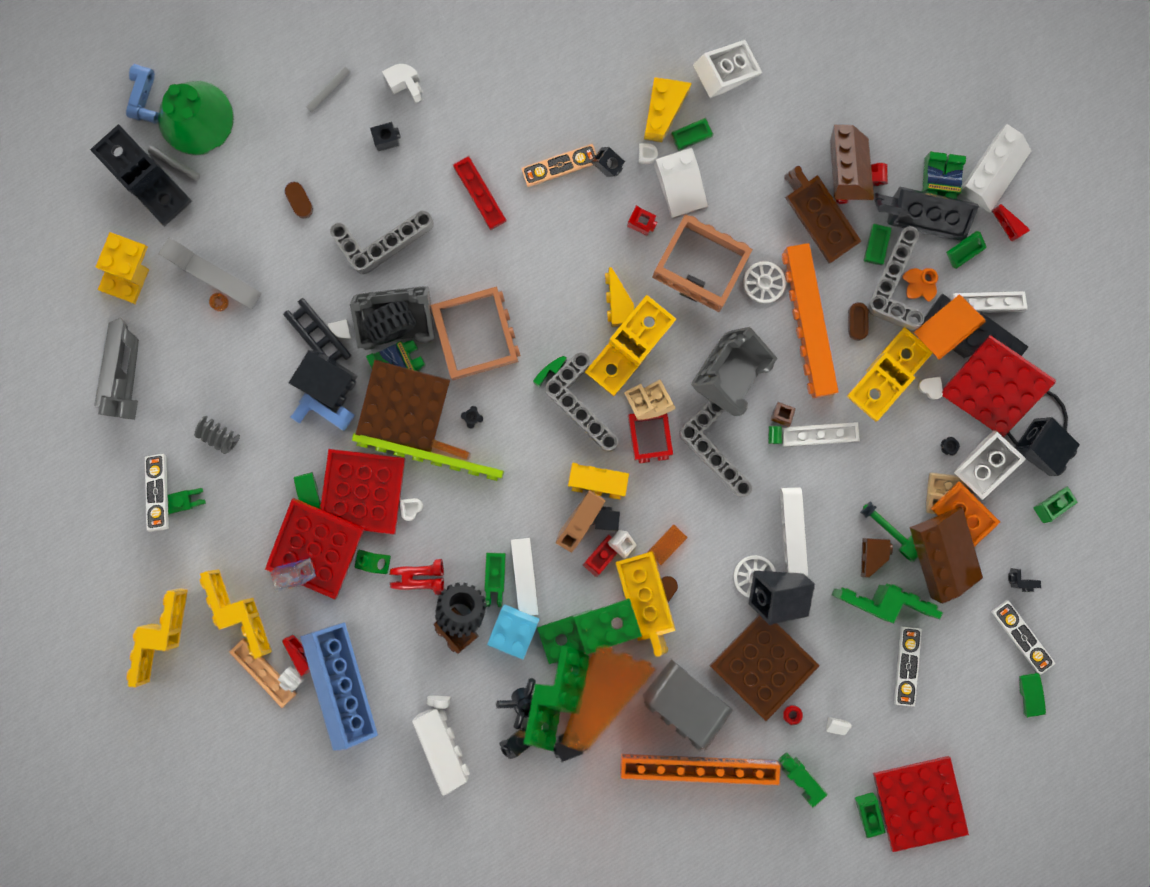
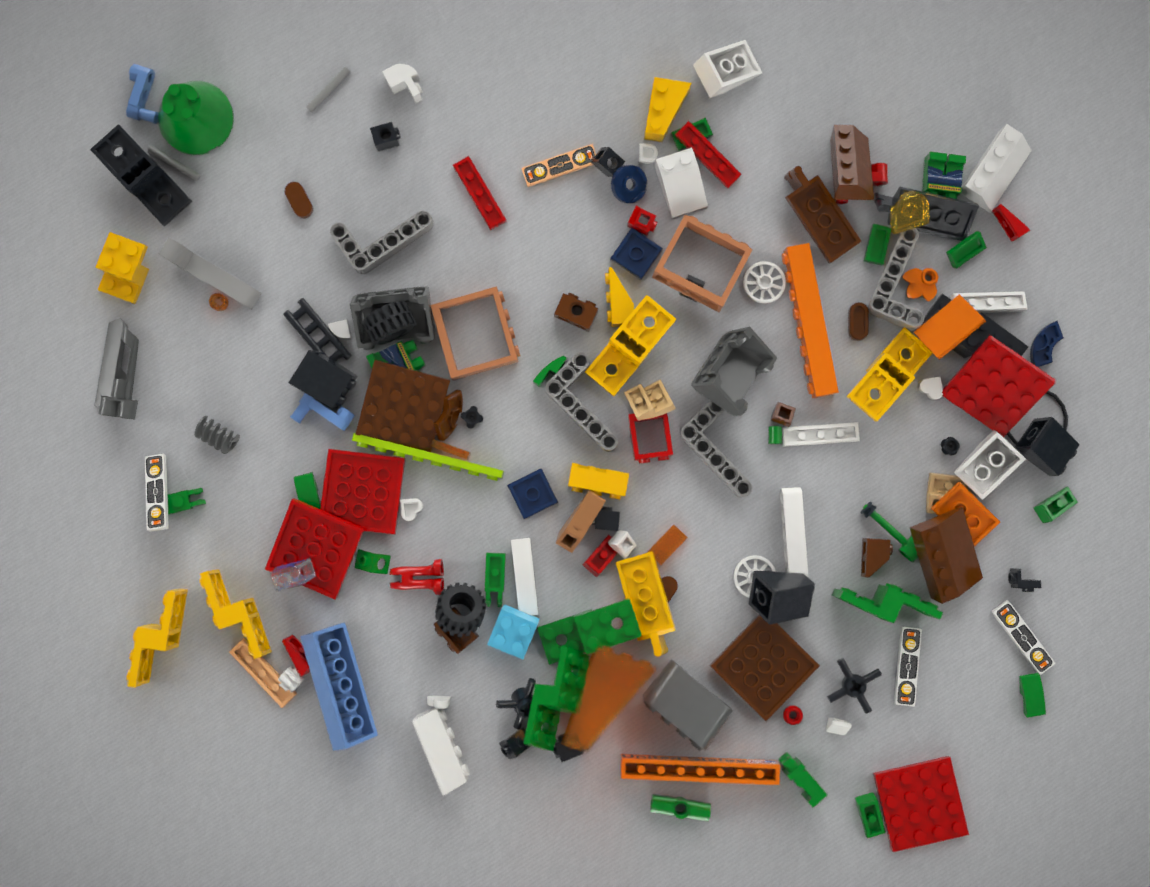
(447, 421): none -> reddish brown tile
(532, 493): none -> dark blue tile
(582, 321): none -> reddish brown brick
(619, 180): none -> dark blue tile
(636, 253): none -> dark blue tile
(693, 809): none -> green piece
(708, 155): none -> red tile
(857, 692): none -> black bar
(909, 212): none -> clear yellow tile
(1044, 343): none -> dark blue tile

